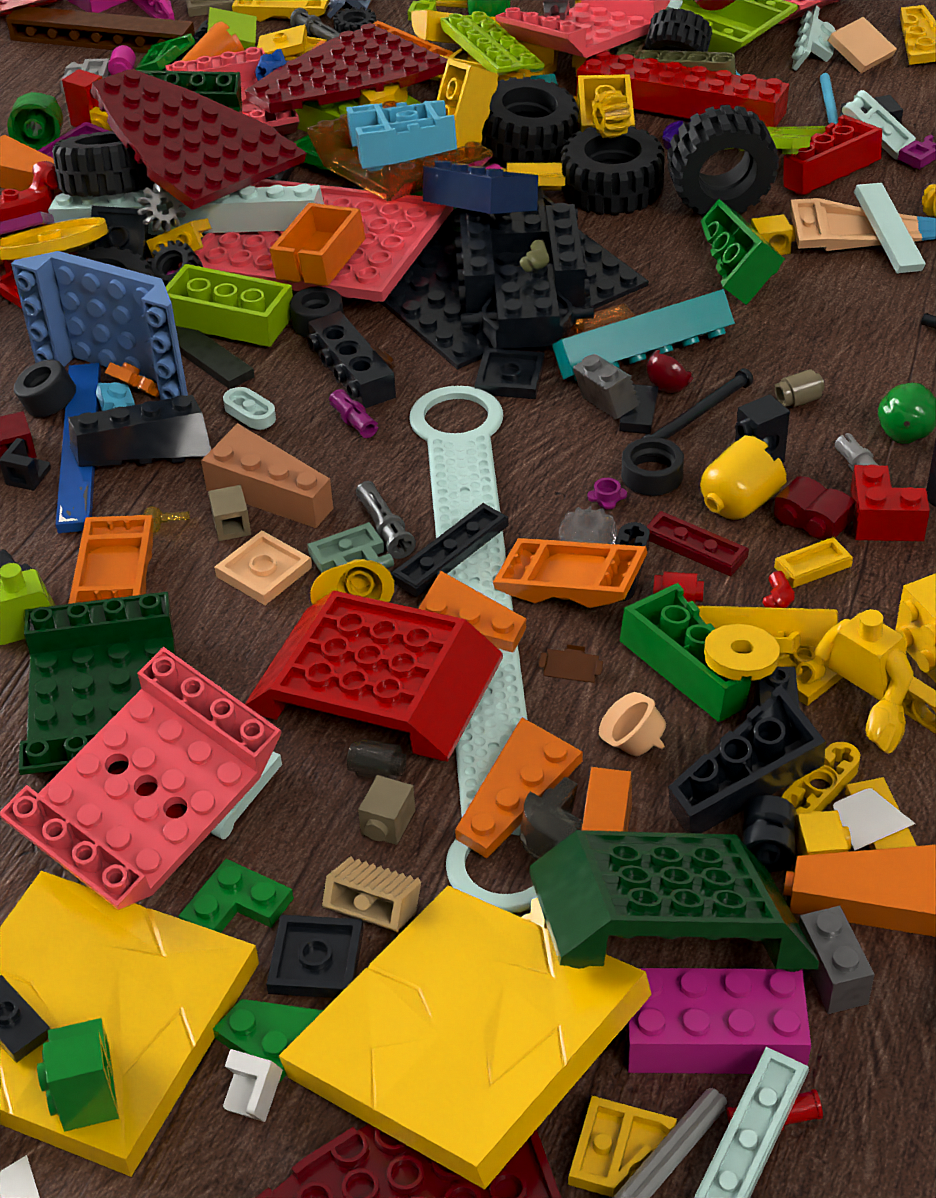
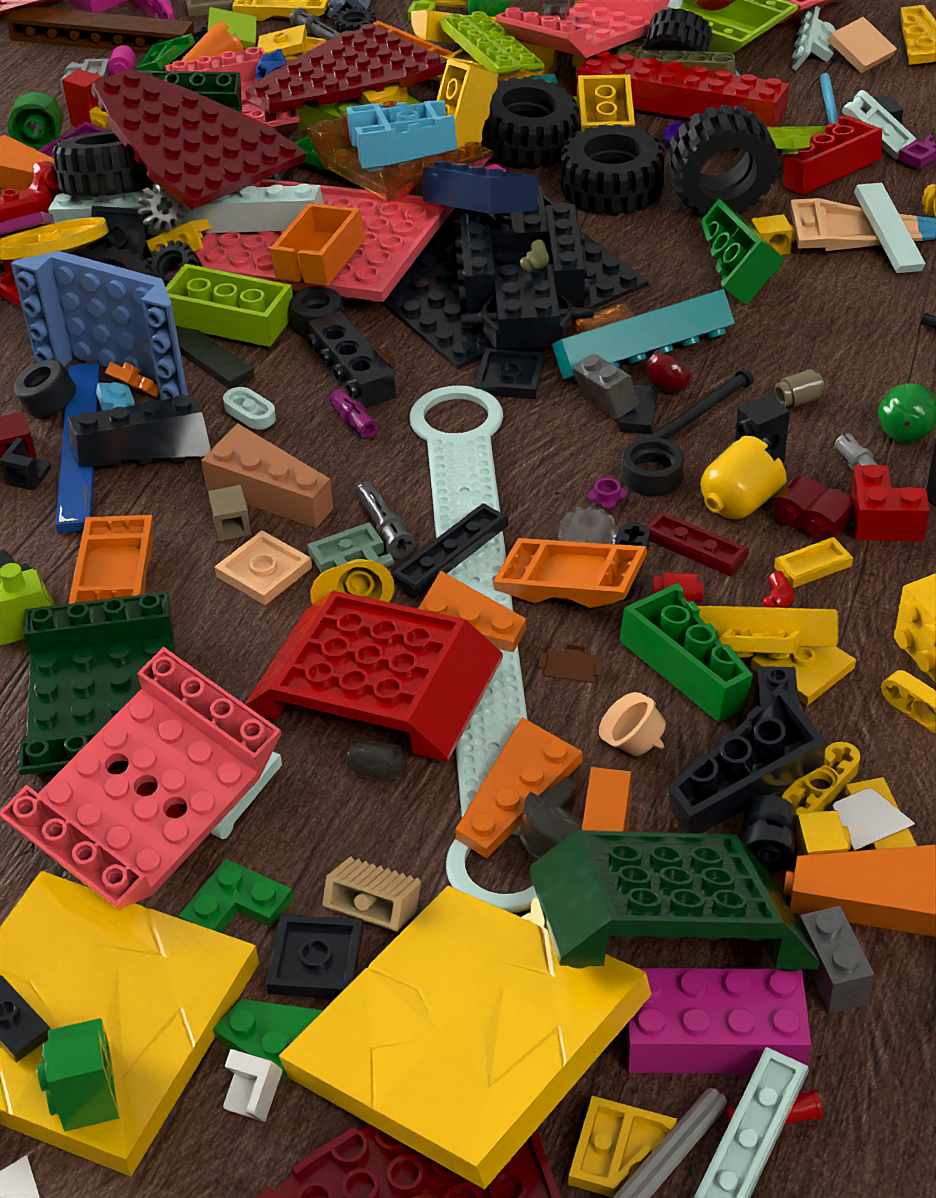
(159, 517): clear yellow hand -> none
(386, 810): dark tan brick -> none
(549, 174): yellow piece -> none
(611, 114): yellow gear -> none
(727, 640): yellow tile -> none
(876, 662): yellow torso -> none

